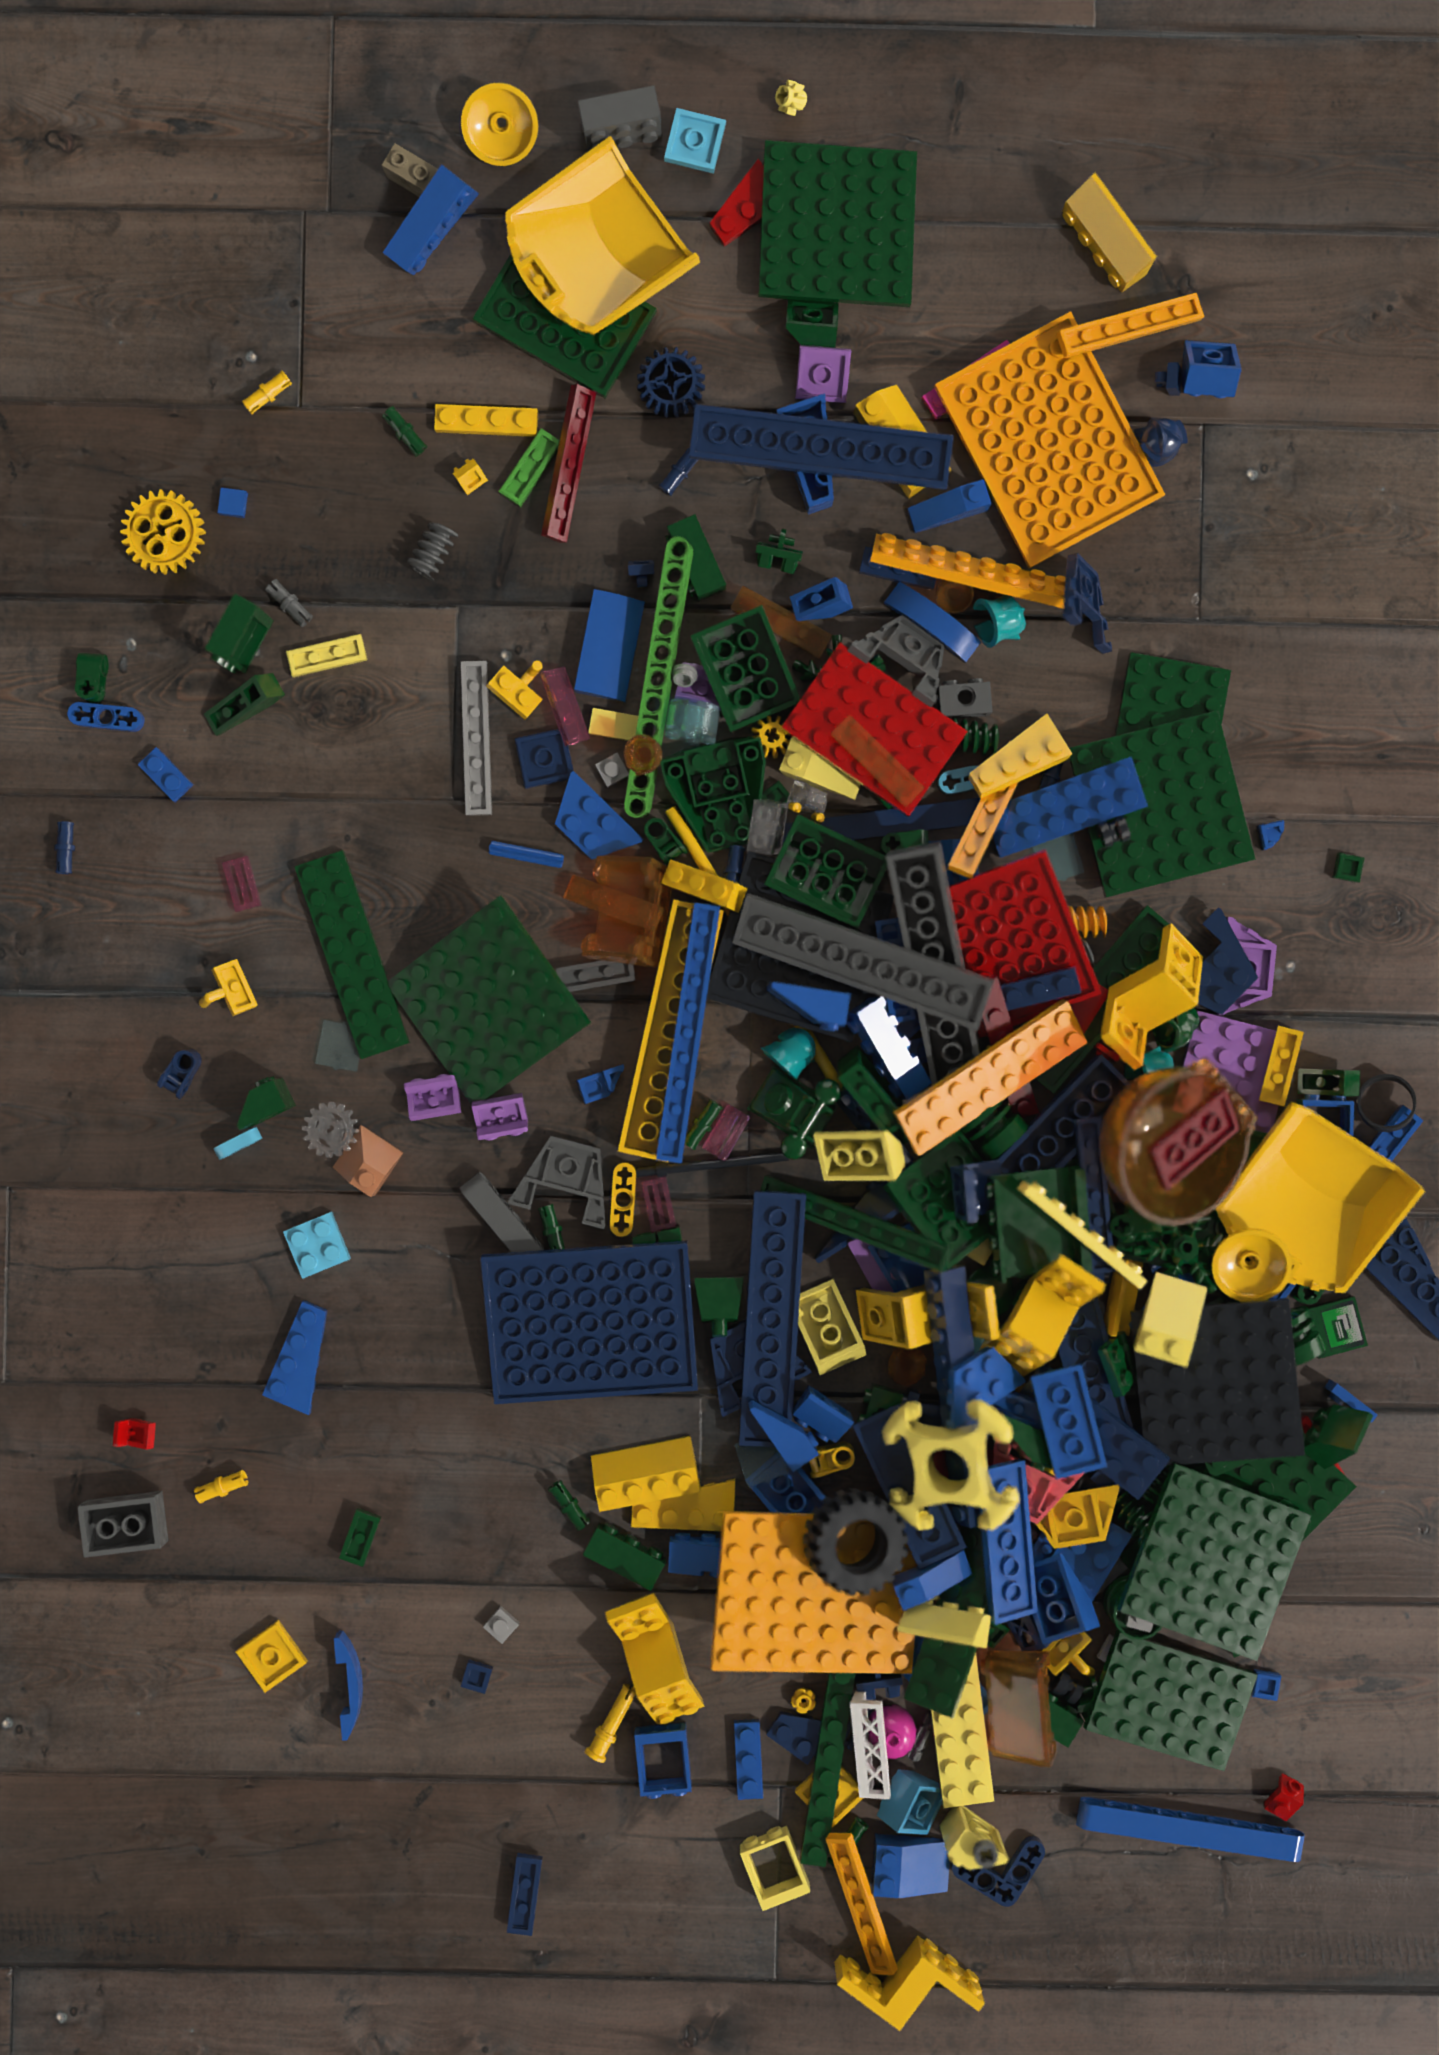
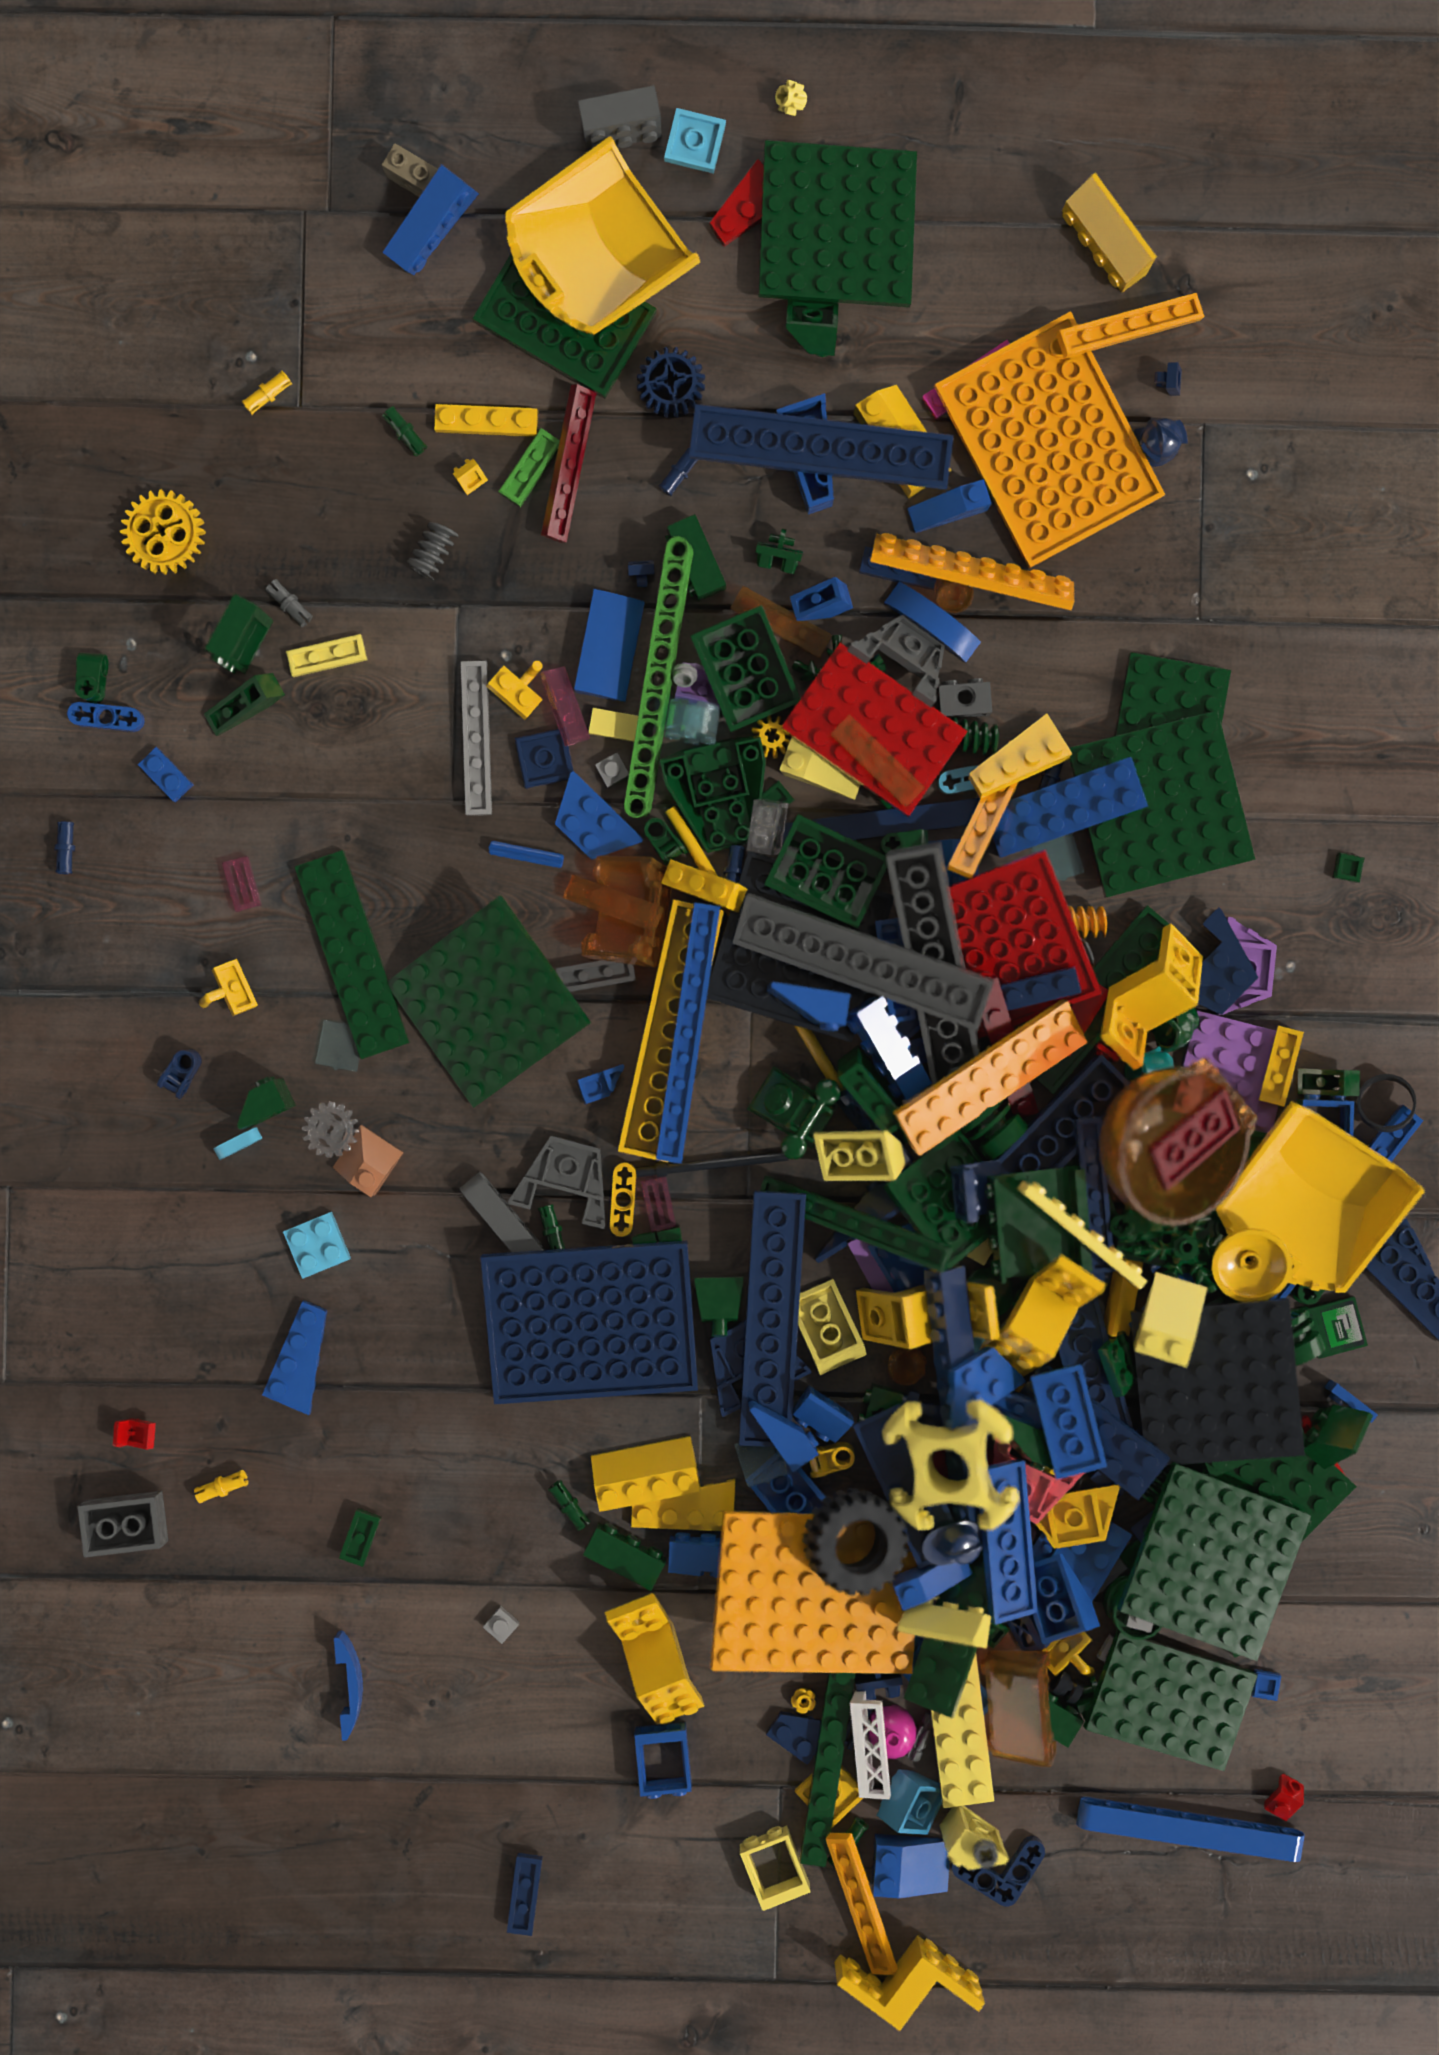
(232, 502): blue tile -> none
(271, 1656): yellow tile -> none
(432, 1097): medium lavender bracket -> none
(476, 1676): dark blue tile -> none
(481, 130): yellow dish -> none
(500, 1116): medium lavender bracket -> none
(606, 1733): yellow pin -> none
(643, 754): clear orange hair -> none
(702, 1124): dark green pin -> none
(719, 1127): clear pink tile -> none
(748, 1759): blue plate -> none
(794, 1051): teal helmet -> none
(808, 798): clear piece -> none
(822, 372): medium lavender tile -> none
(953, 1544): none -> dark blue piece
(1006, 618): teal helmet -> none
(1084, 597): dark blue wing -> none
(1113, 831): black wheel -> none
(1132, 1515): dark green piece -> none
(1210, 369): blue slope -> none
(1270, 833): blue tile -> none

